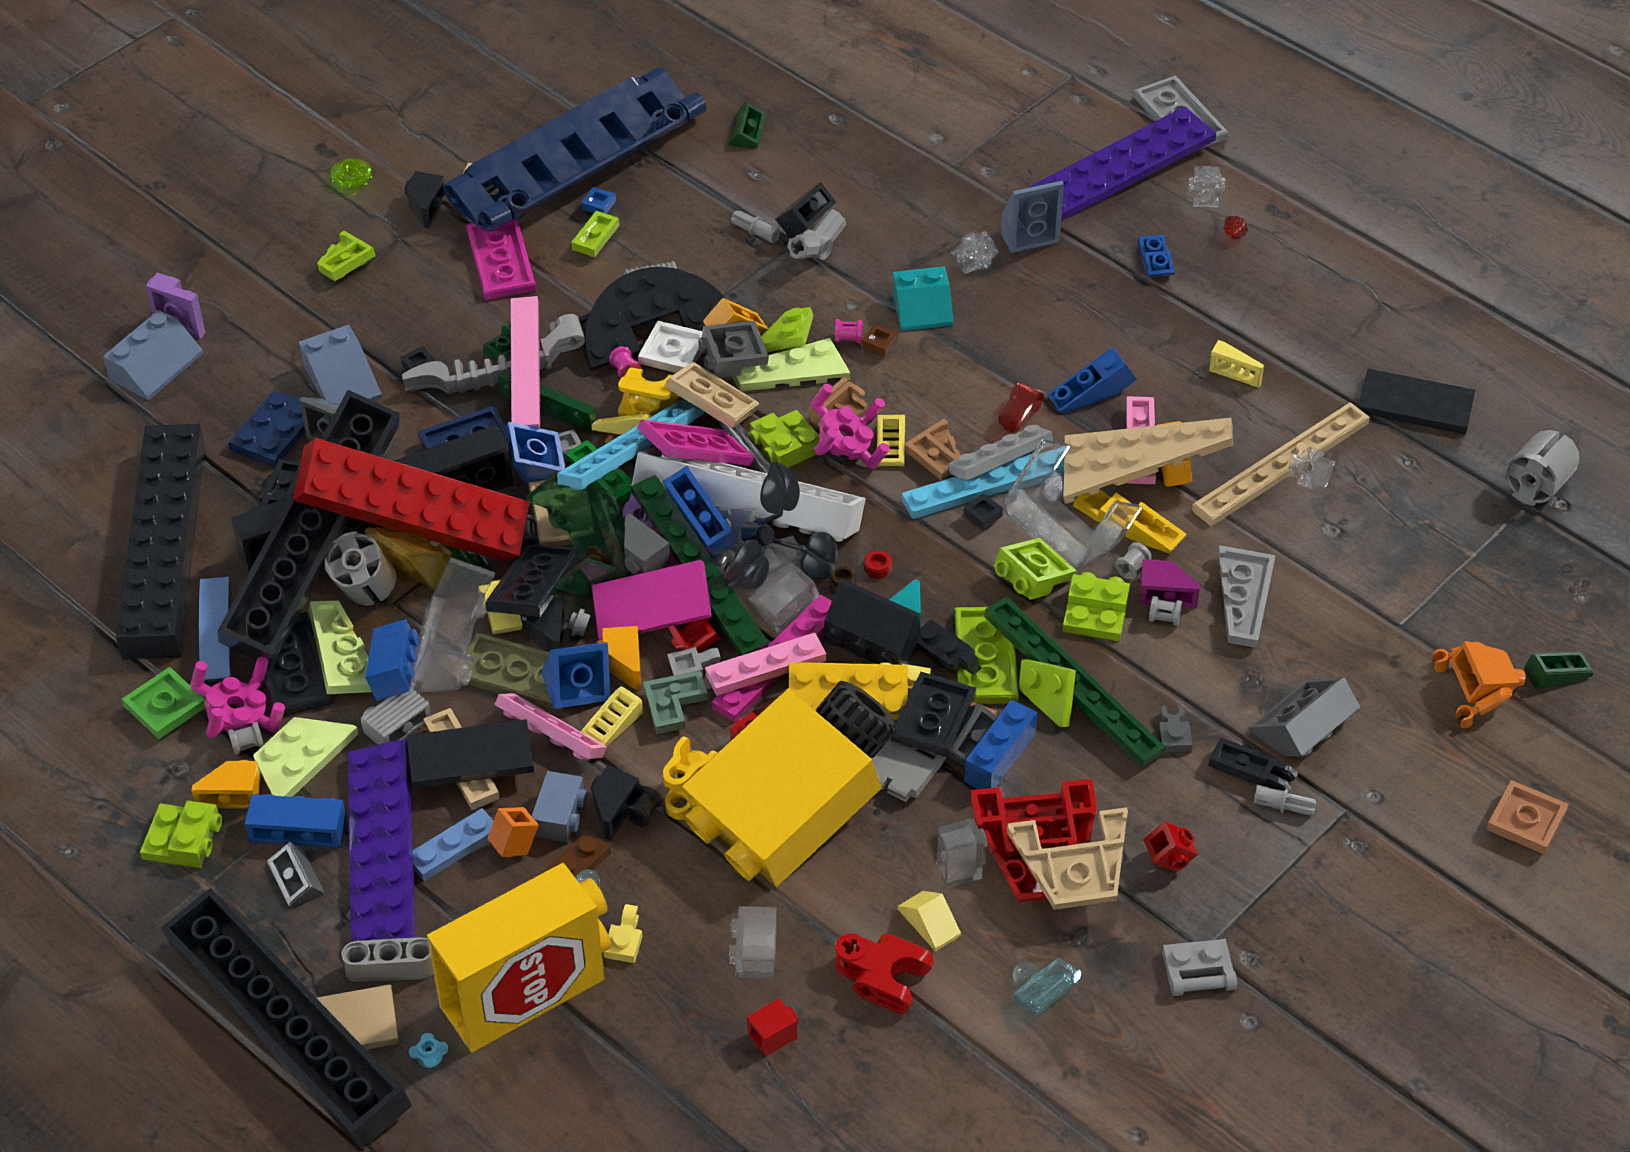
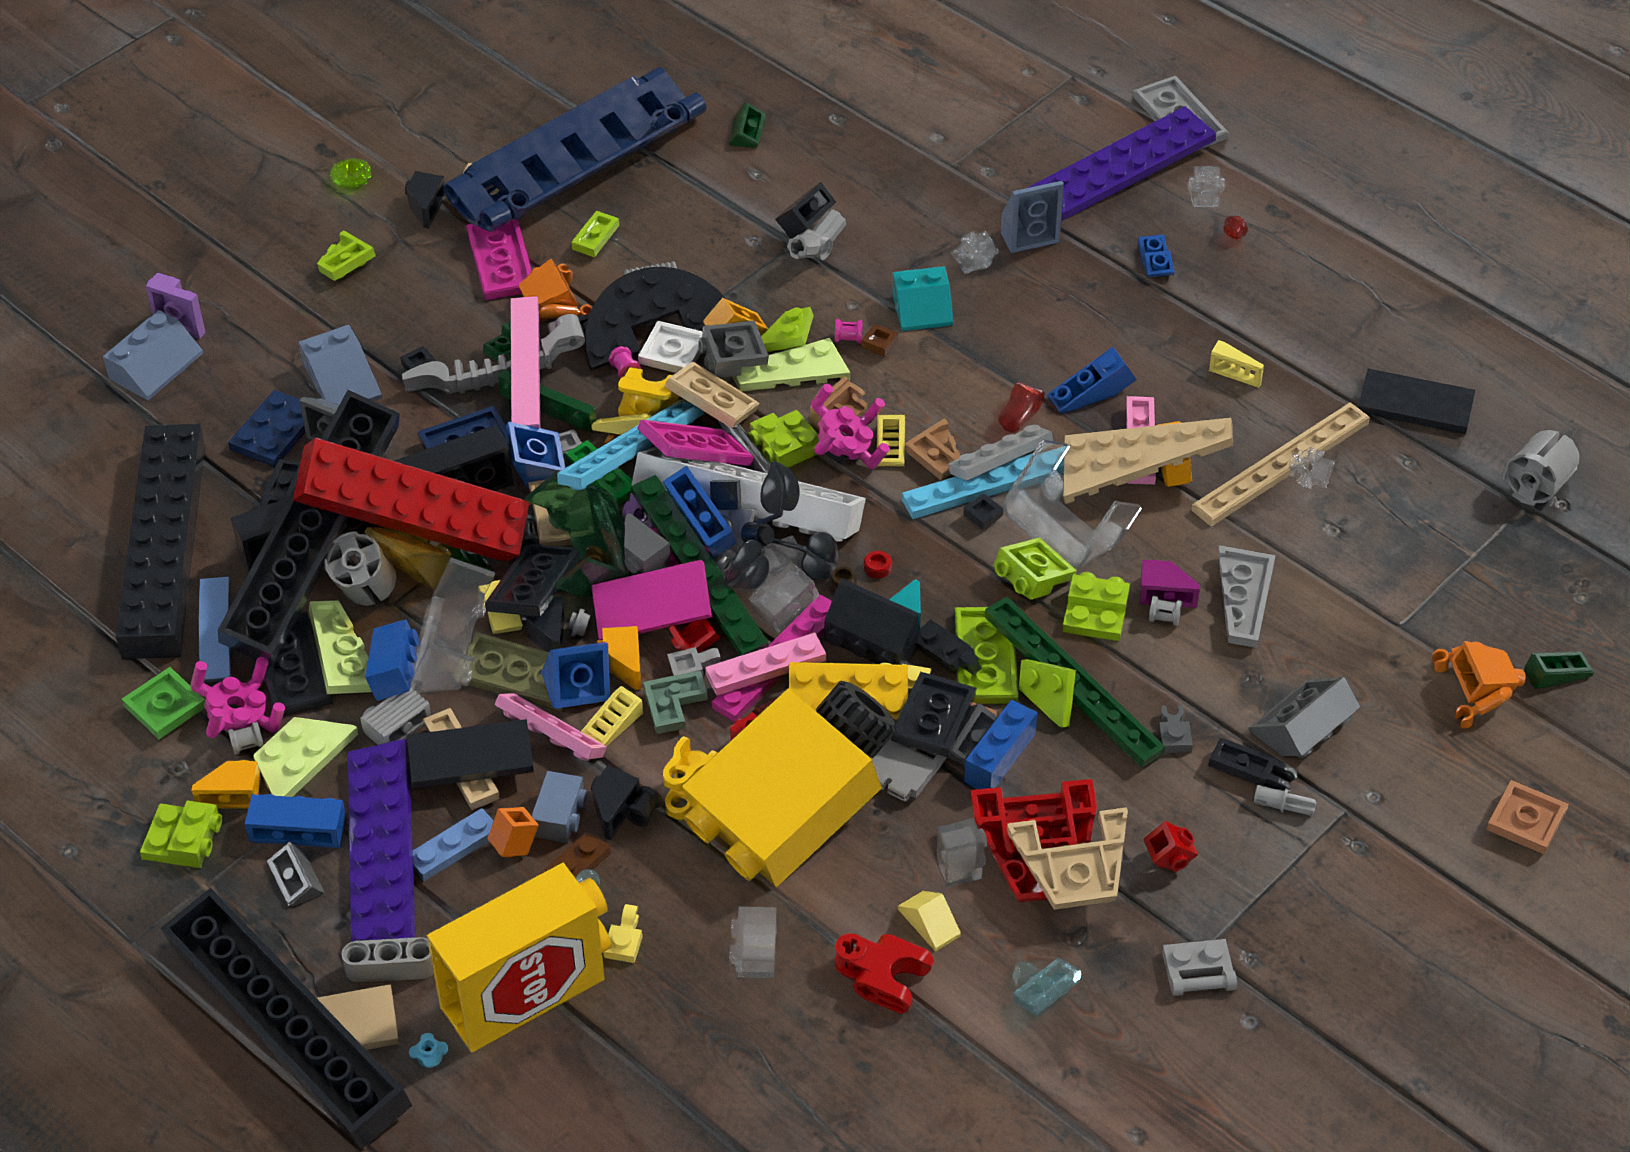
(553, 292): none -> orange torso
(598, 200): blue plate -> none
(726, 494): none -> black plate
(755, 226): light grey axle -> none
(772, 1026): red brick -> none
(1132, 561): light grey bush -> none
(1147, 528): yellow slope -> none

